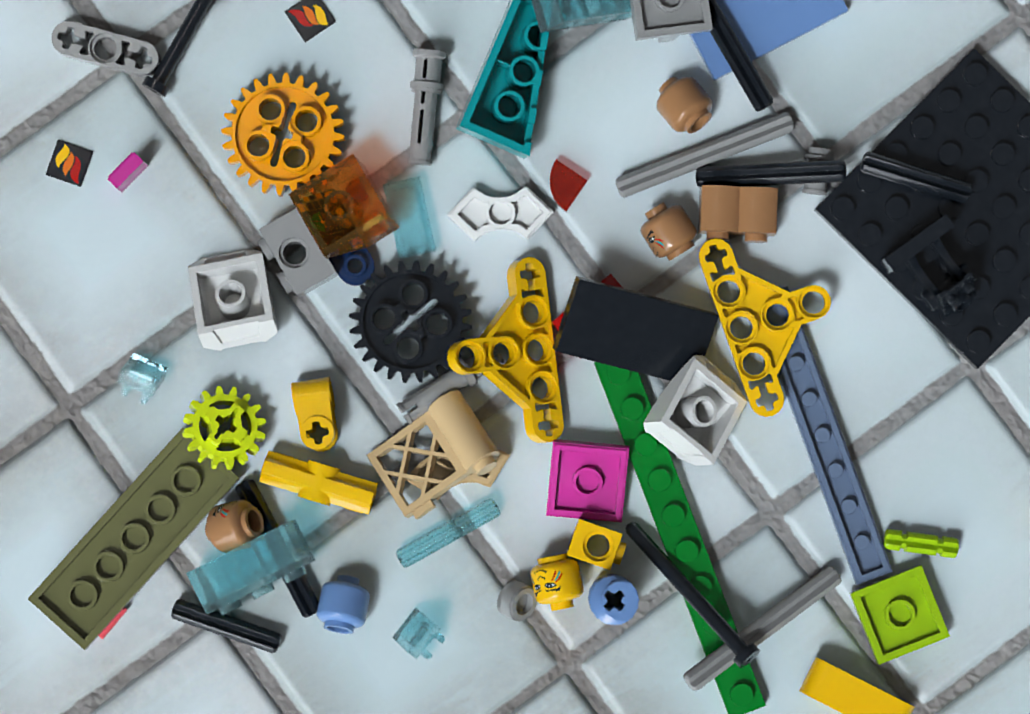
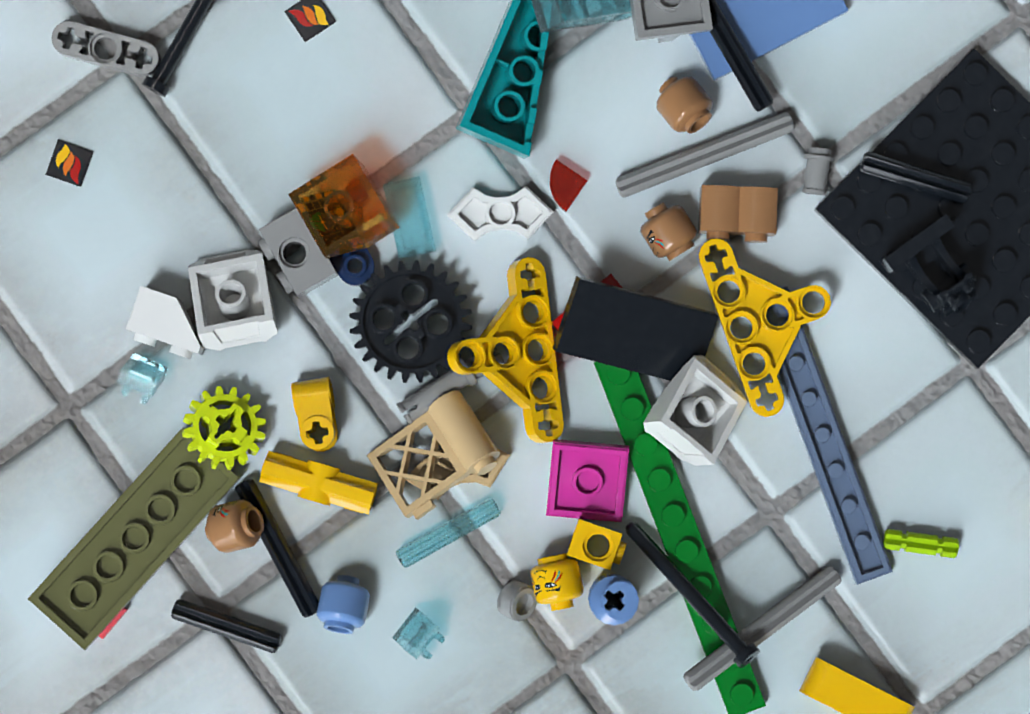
(127, 171): dark pink tile -> none
(163, 319): none -> white slope
(249, 125): light orange gear -> none
(251, 568): clear light blue brick -> none
(426, 88): light grey pin -> none
(772, 173): black axle -> none
(899, 614): lime plate -> none

